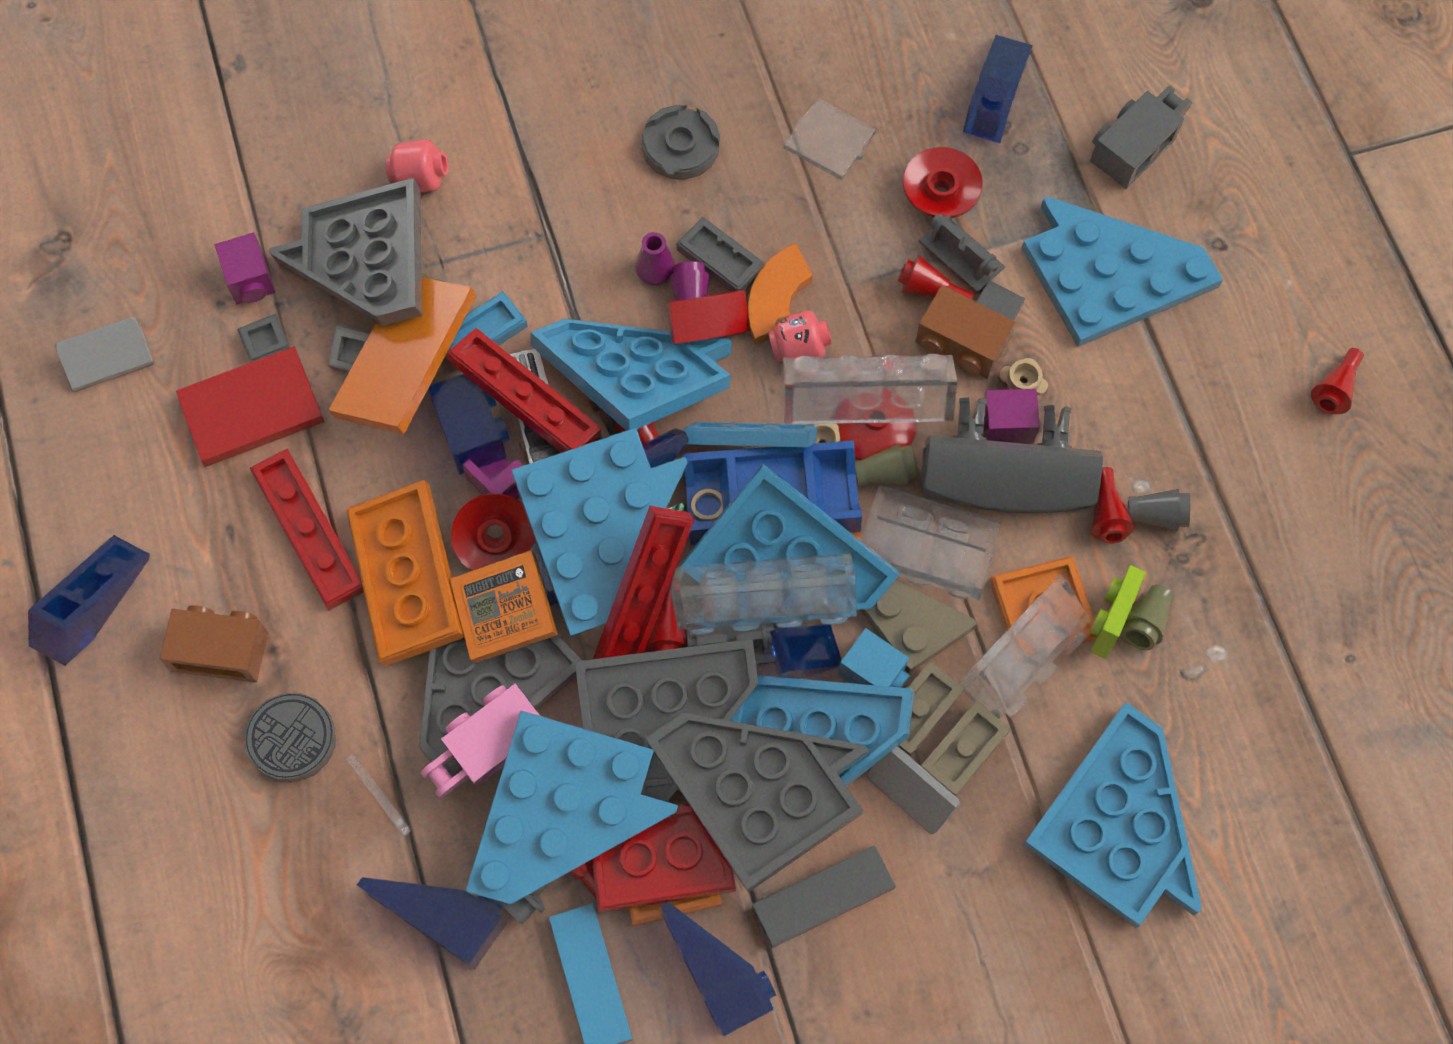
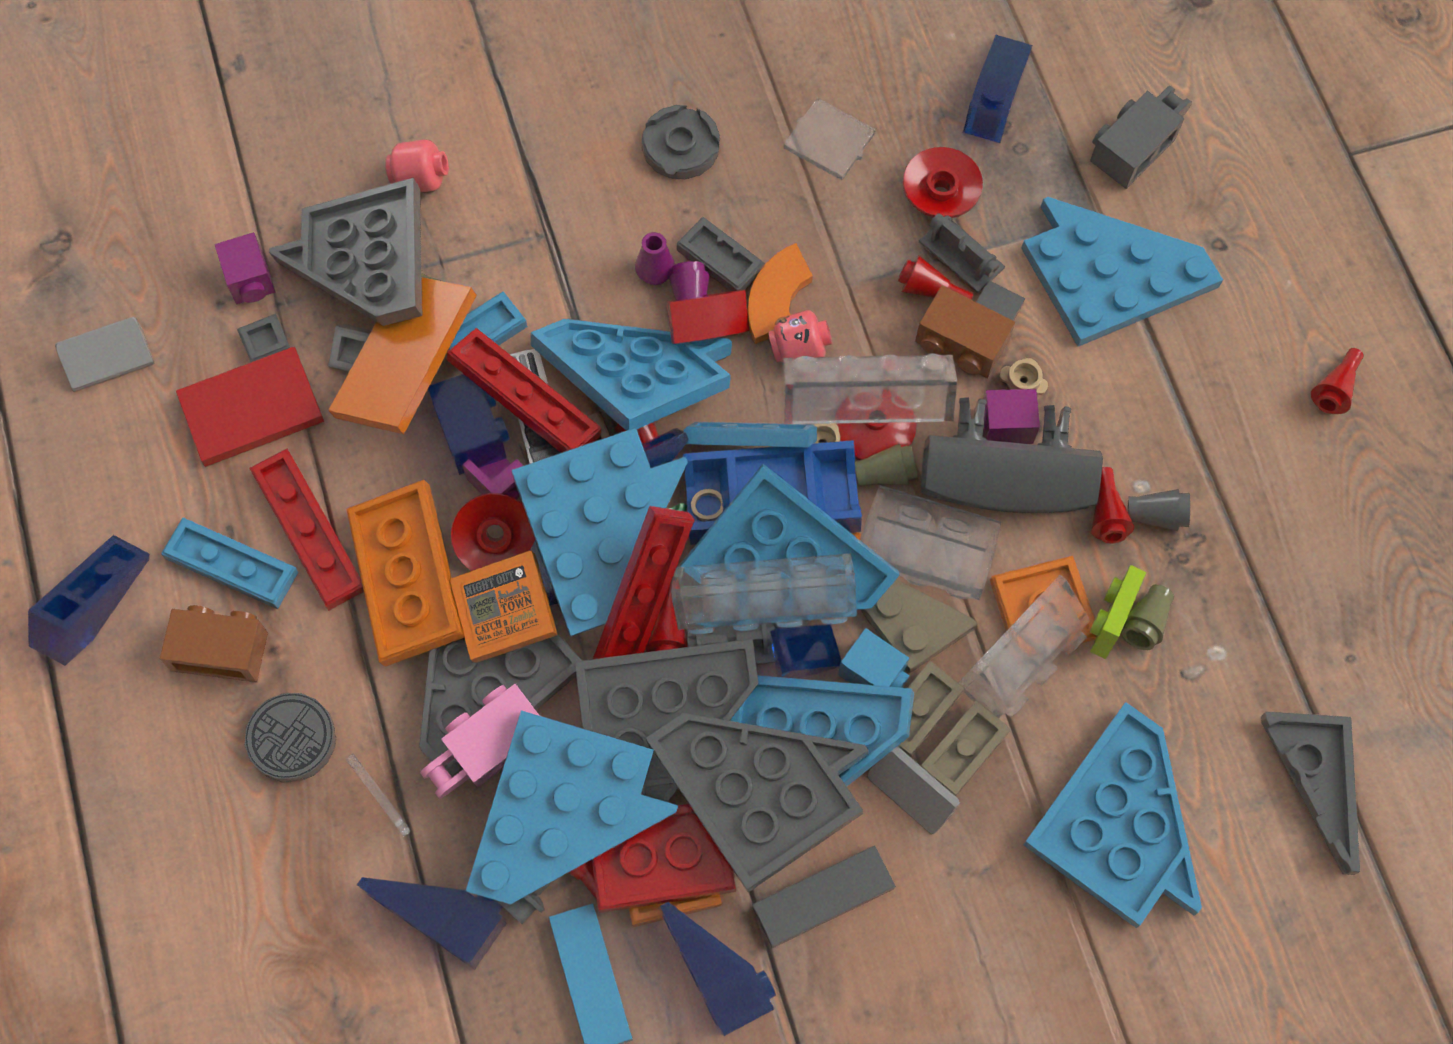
(230, 563): none -> dark azure tile
(1321, 765): none -> dark grey wing

